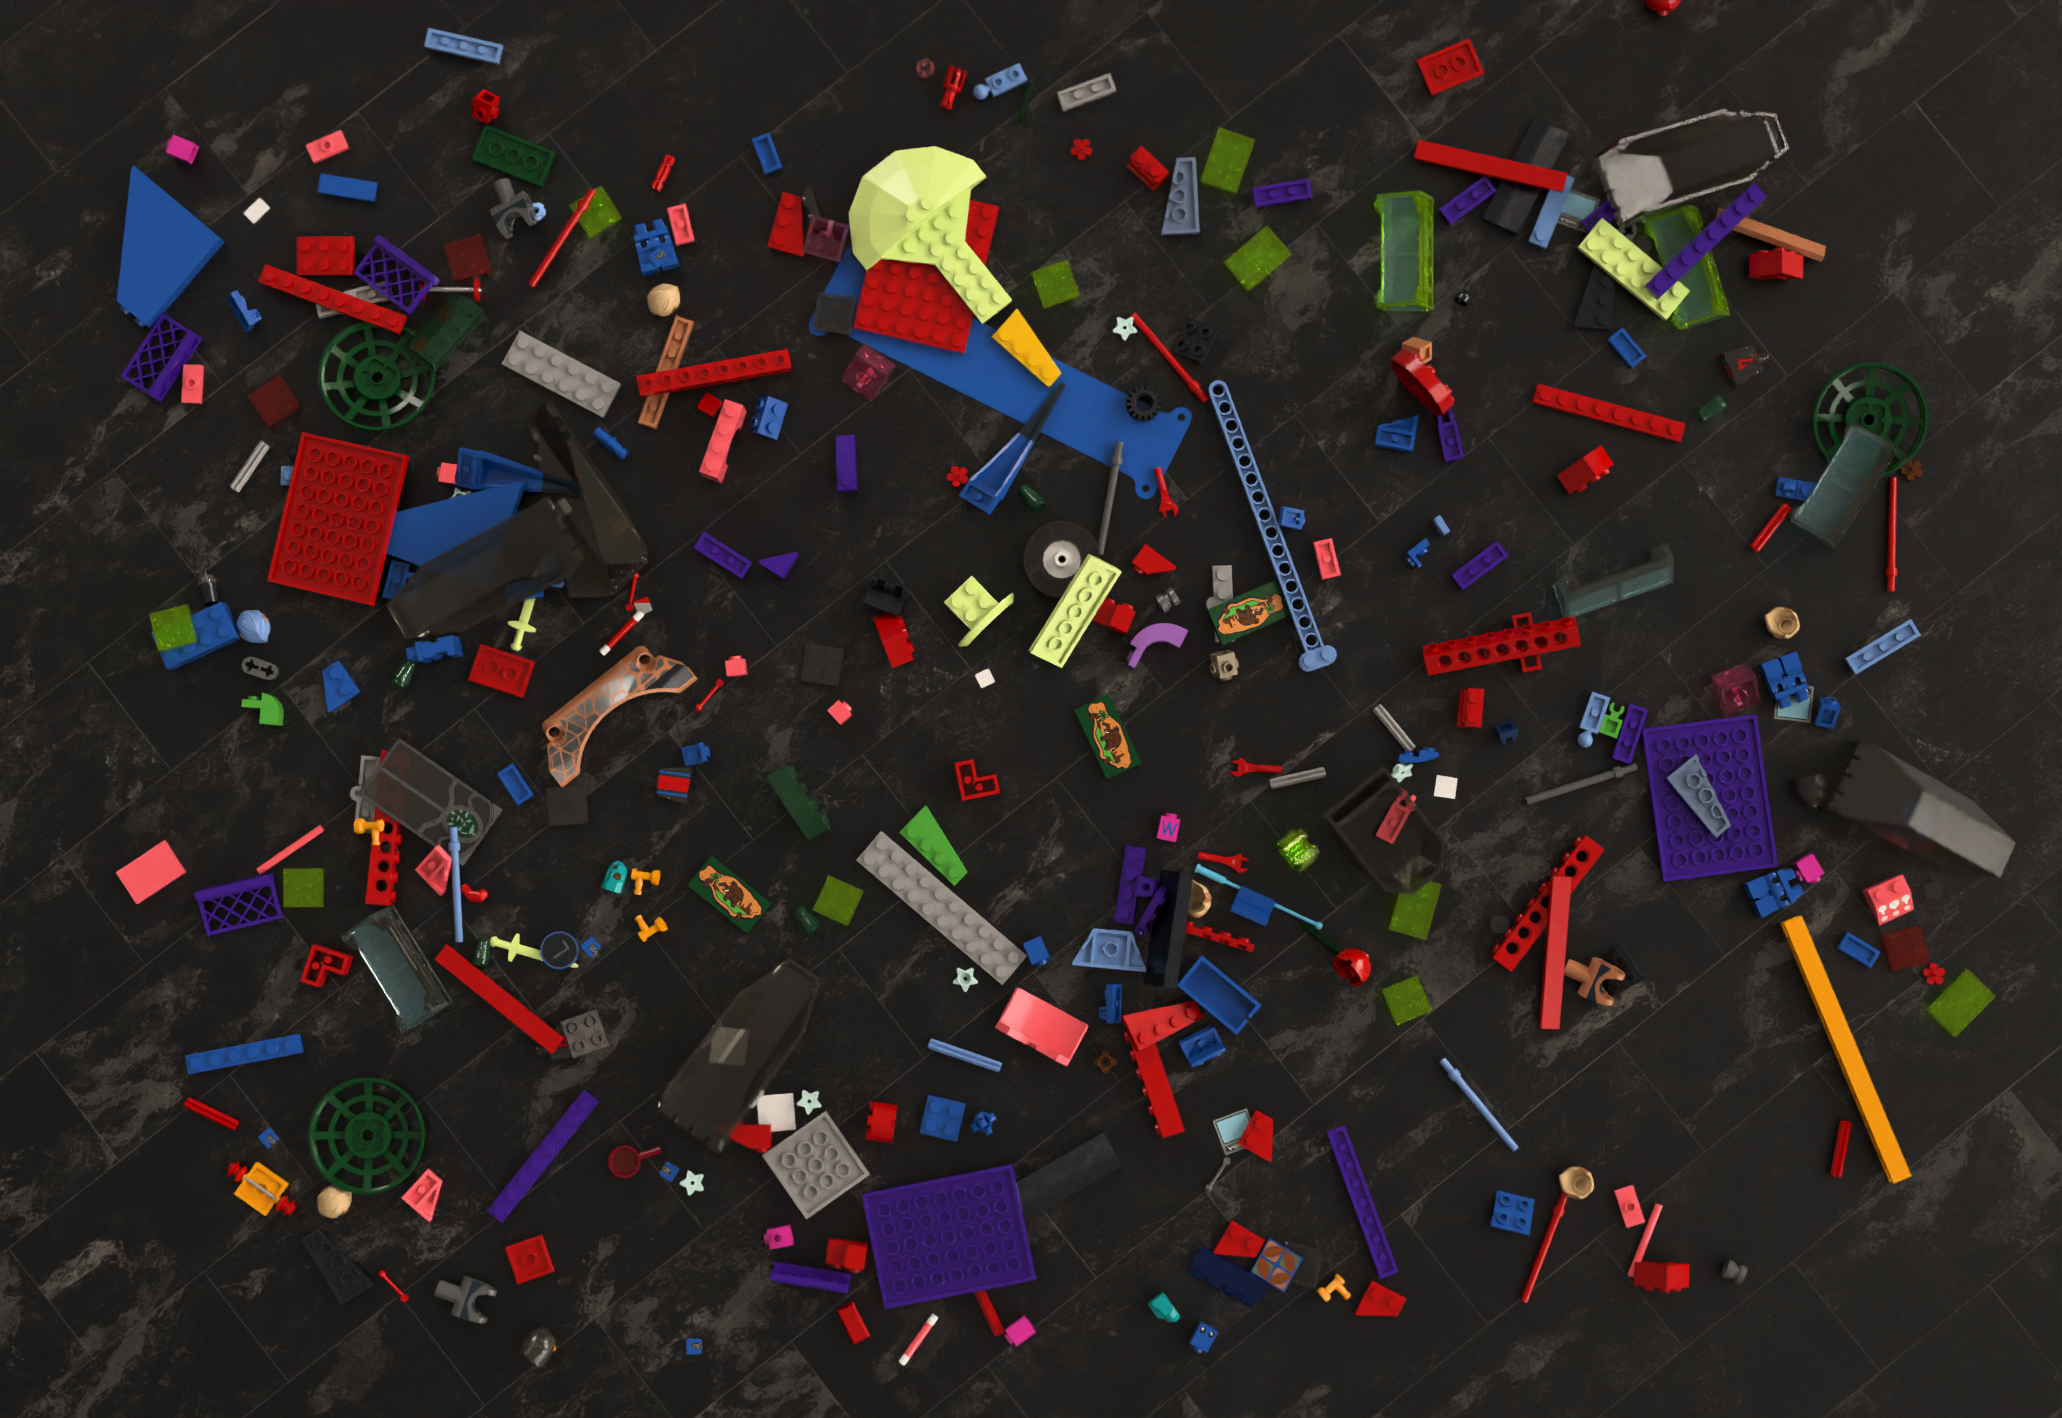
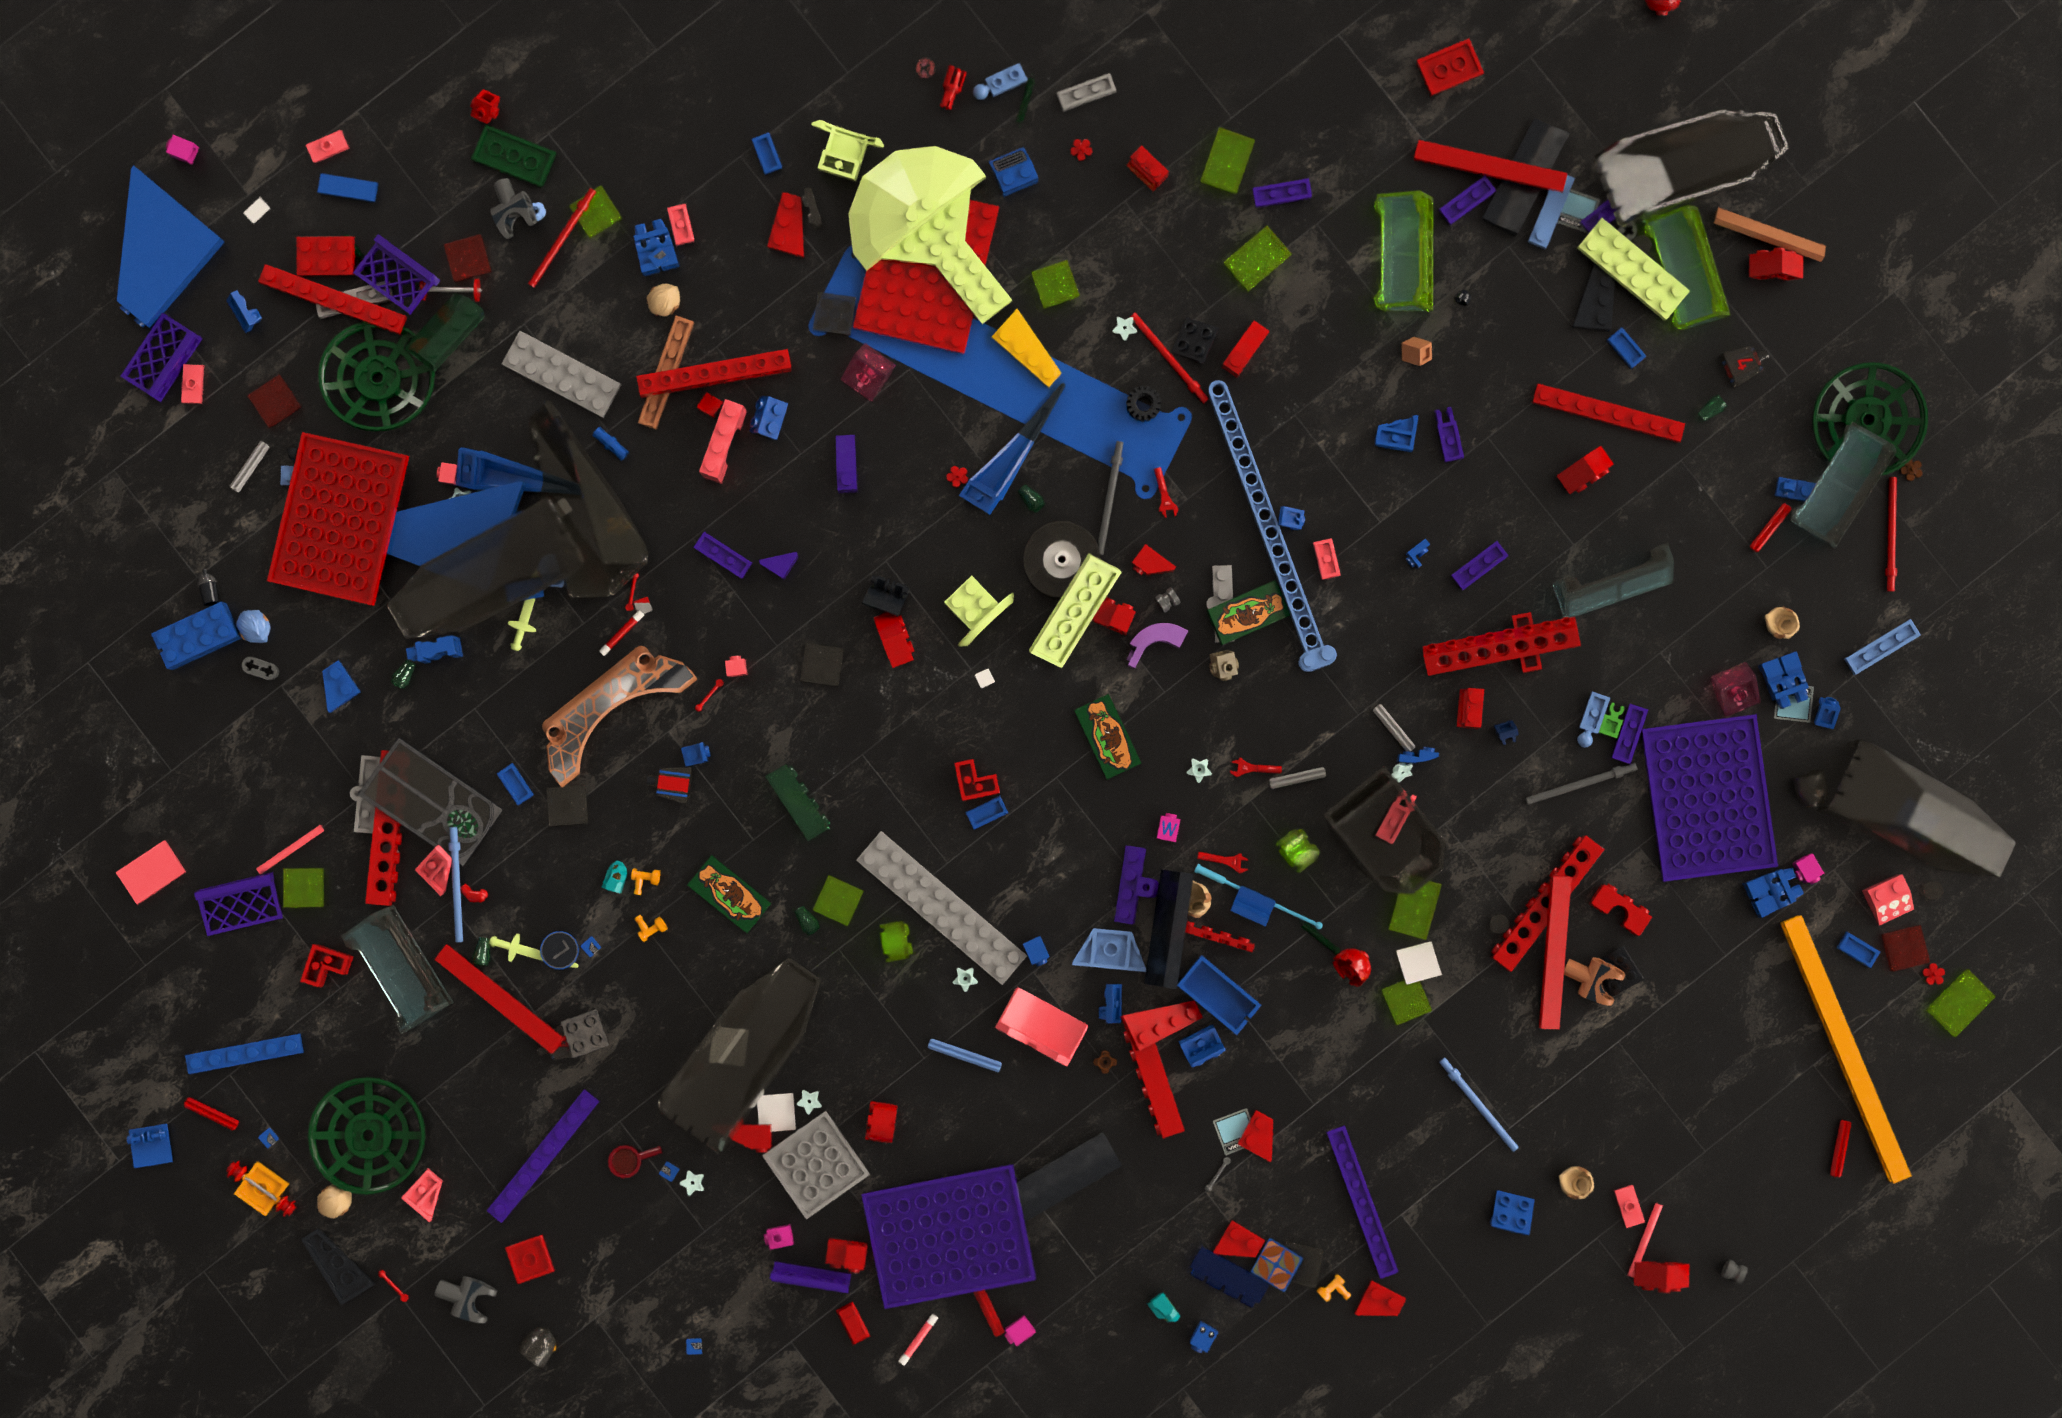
(150, 1145): none -> blue hinge
(173, 628): clear neon green plate -> none
(270, 709): bright green brick -> none
(361, 826): light orange piece -> none
(397, 578): blue plate -> none
(463, 46): medium blue plate -> none
(501, 670): red tile -> none
(662, 172): red axle -> none
(826, 238): clear pink slope -> none
(840, 712): coral plate -> none
(844, 151): none -> yellowish green piece
(895, 941): none -> clear neon green brick
(932, 843): bright green wing -> none
(942, 1118): blue plate -> none
(983, 1122): blue rock -> none
(986, 812): none -> blue tile
(1014, 171): none -> blue slope
(1150, 913): dark purple hinge -> none
(1182, 205): sand blue wing -> none
(1194, 769): none -> light aqua plate
(1245, 349): none -> red slope
(1418, 962): none -> white sticker
(1422, 382): red piece -> none
(1440, 526): medium blue tile -> none
(1445, 787): white sticker -> none
(1558, 1211): red bar -> none
(1635, 917): none -> red arch
(1694, 788): sand blue wing -> none
(1705, 241): dark purple plate -> none

